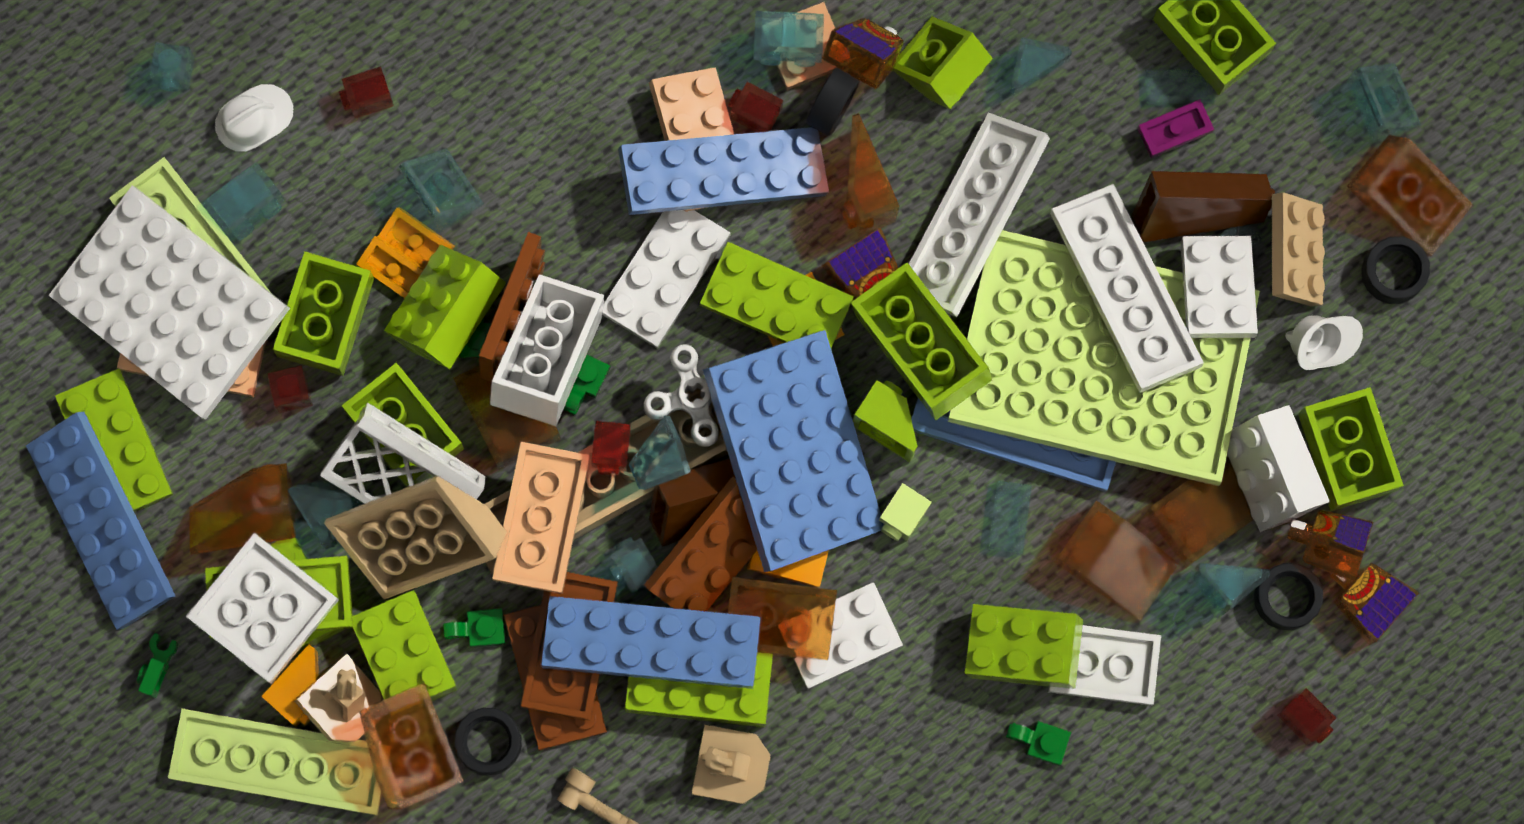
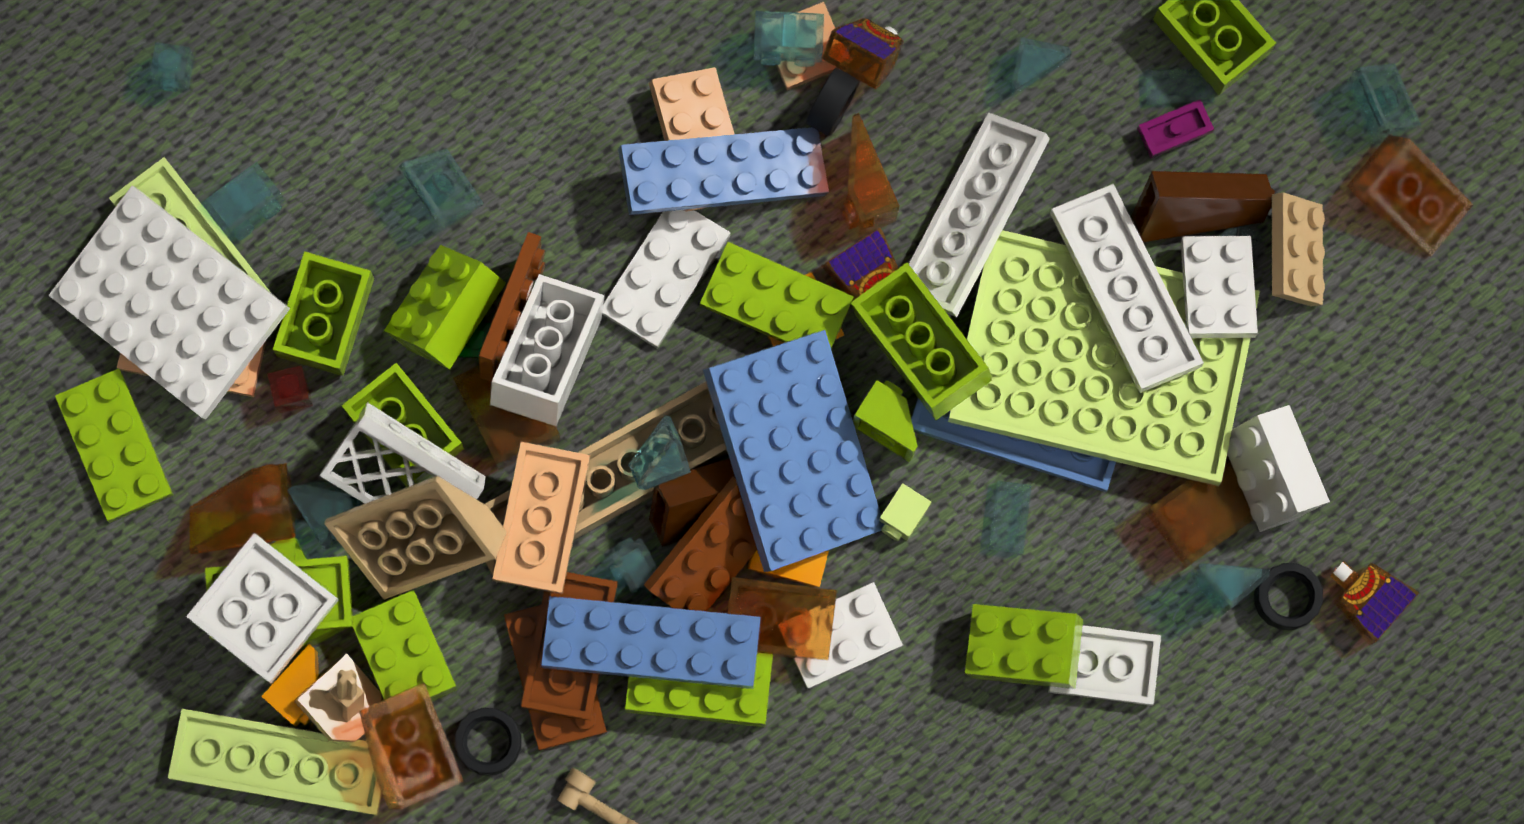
(100, 520): medium blue plate -> none
(153, 675): green plate -> none
(254, 117): white piece -> none
(365, 93): clear red brick -> none
(401, 251): light orange slope -> none
(482, 628): green plate -> none
(587, 383): green plate -> none
(611, 447): clear red brick -> none
(680, 399): white gear -> none
(730, 765): tan piece -> none
(755, 108): clear red brick -> none
(942, 61): lime slope -> none
(1044, 742): green plate -> none
(1116, 561): clear orange slope -> none
(1307, 717): clear red brick -> none
(1325, 341): white piece -> none
(1333, 542): clear orange torso -> none
(1350, 449): lime brick -> none
(1404, 245): black tyre -> none

